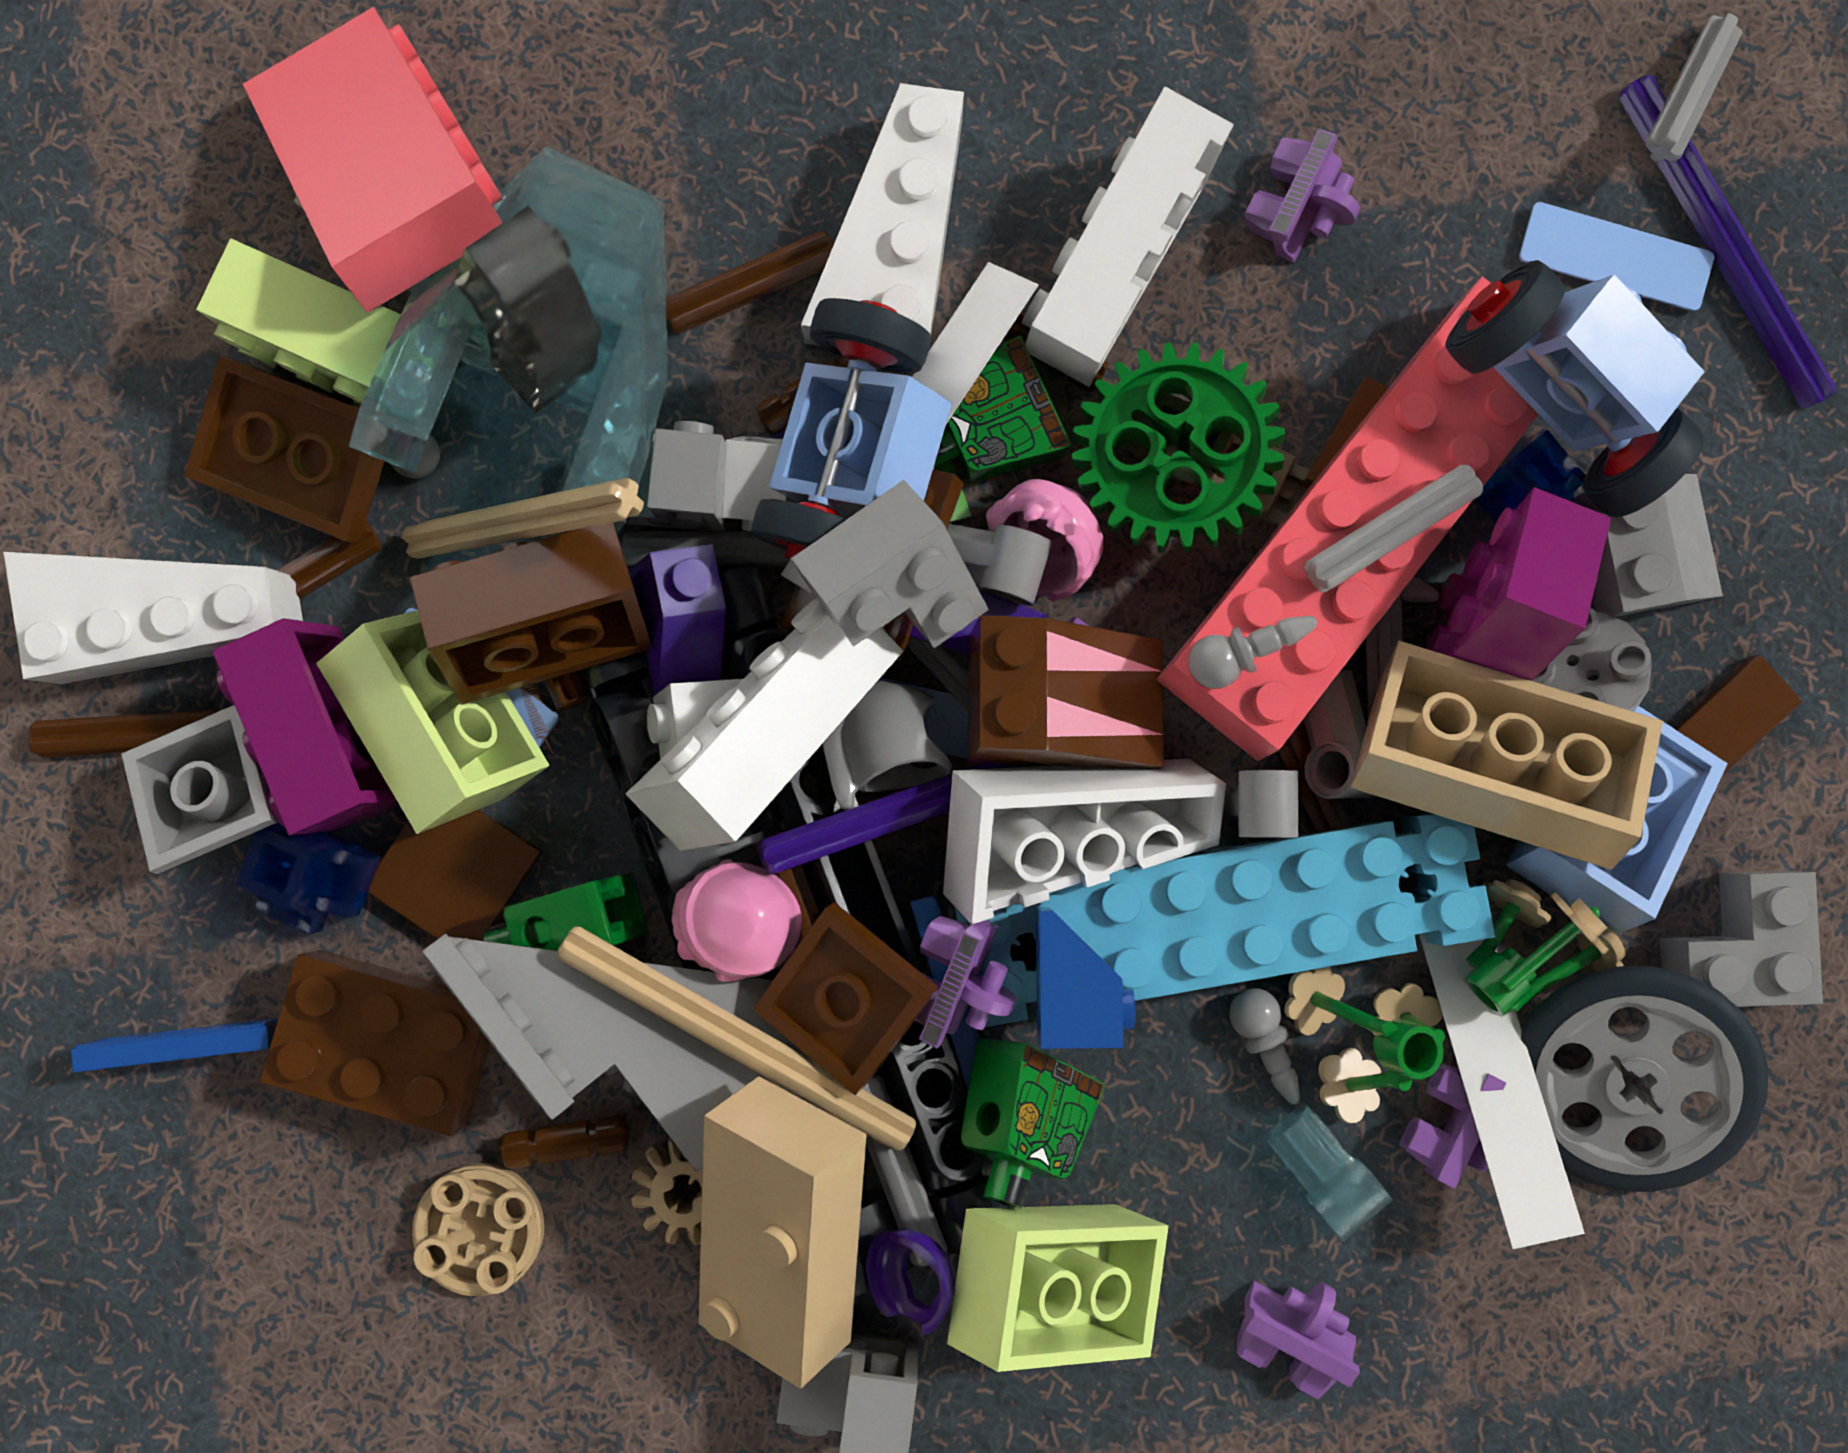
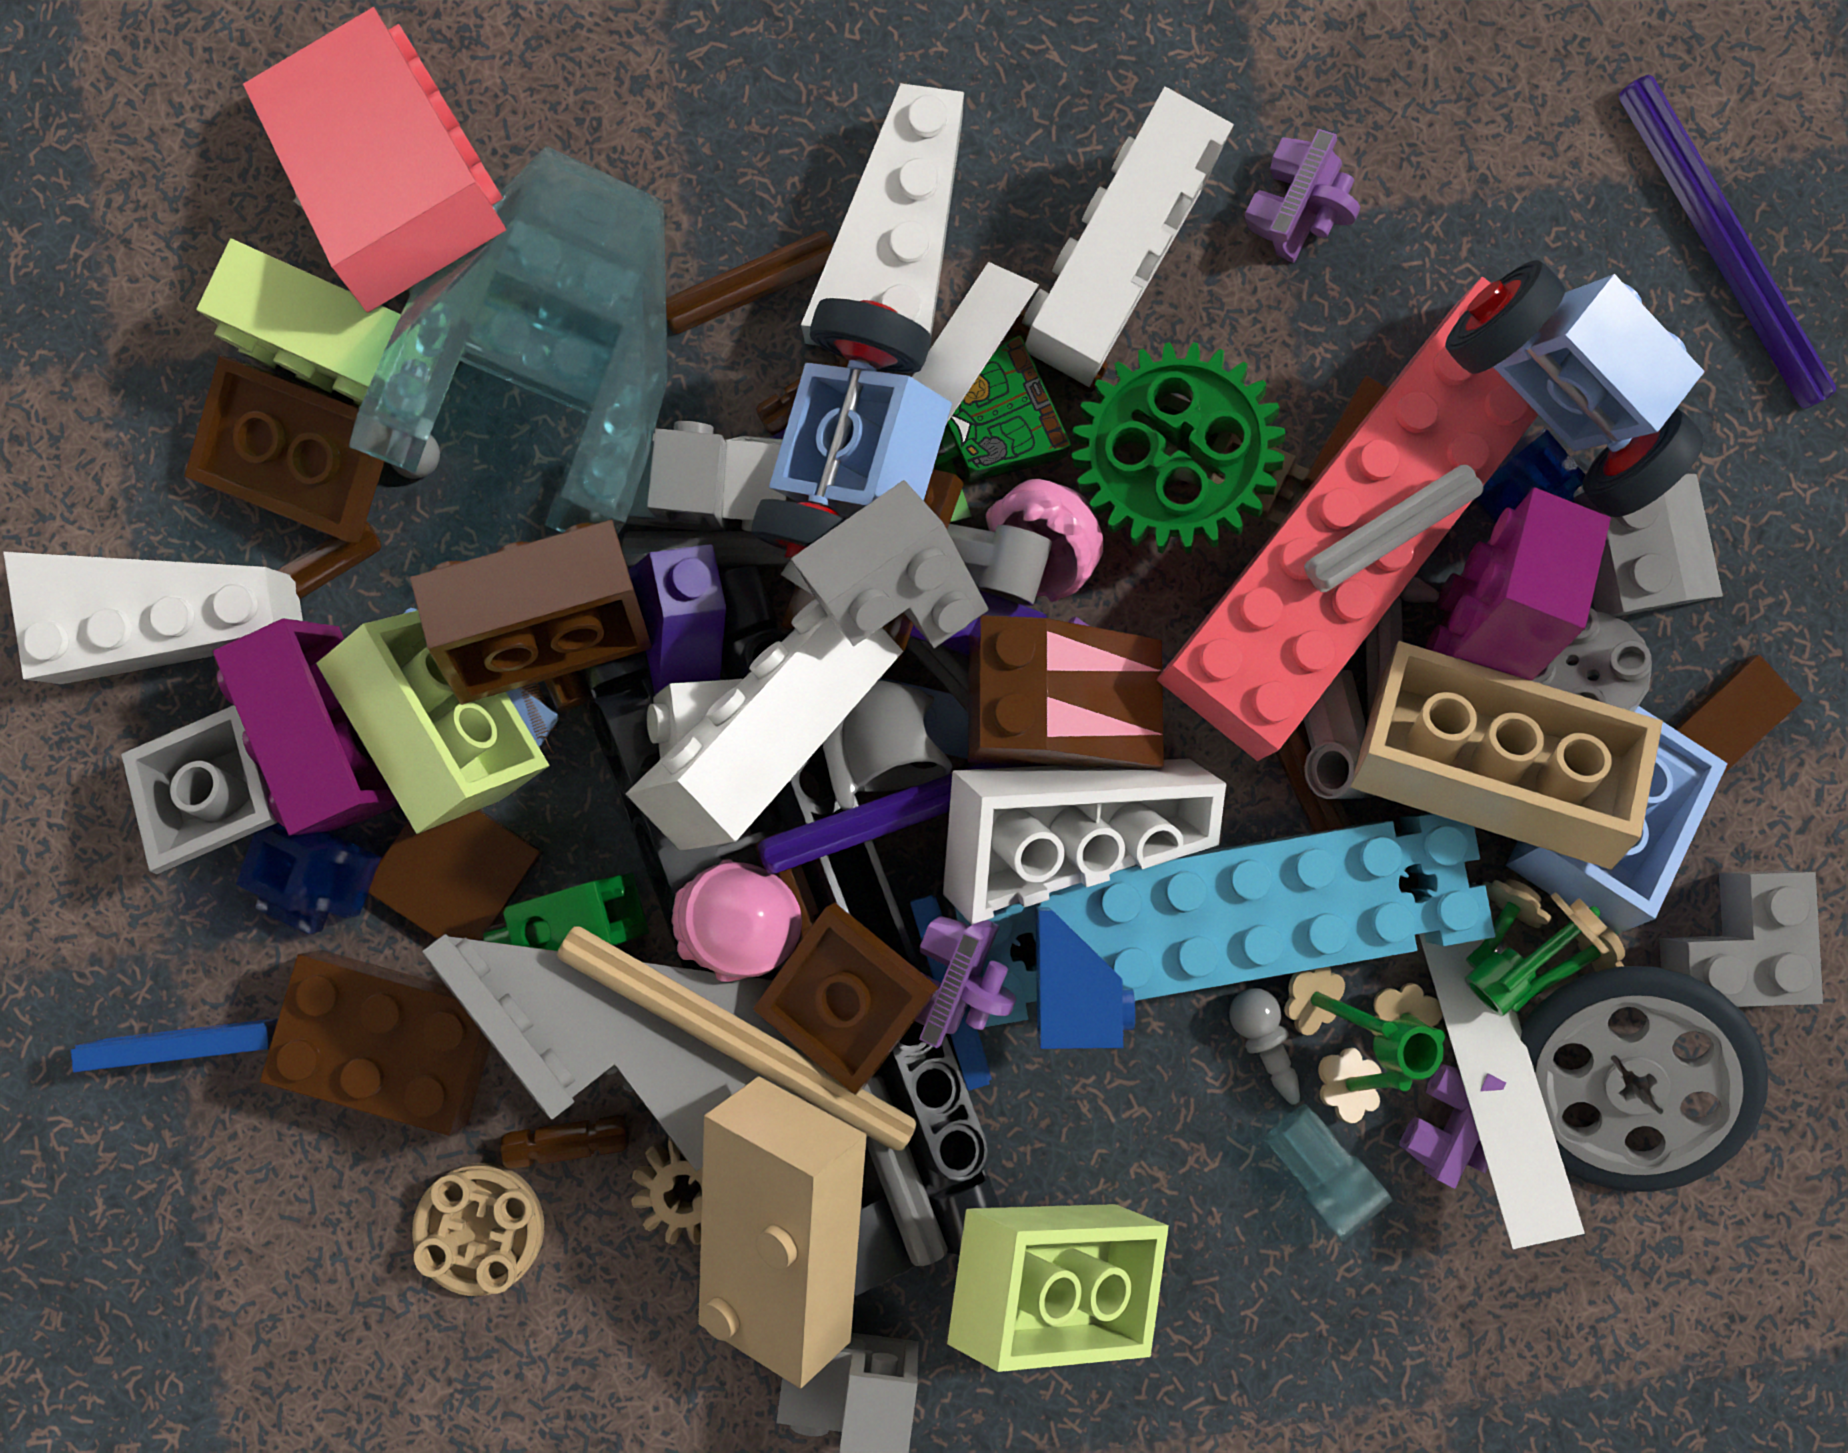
(105, 733): reddish brown axle -> none
(525, 519): tan axle -> none
(530, 307): clear smoke brick -> none
(890, 1282): dark purple piece -> none
(1025, 1116): green torso -> none
(1219, 659): light grey bar -> none
(1265, 803): light grey piece -> none
(1302, 1328): medium lavender hips -> none
(1598, 248): light blue piece -> none
(1693, 88): light grey axle -> none

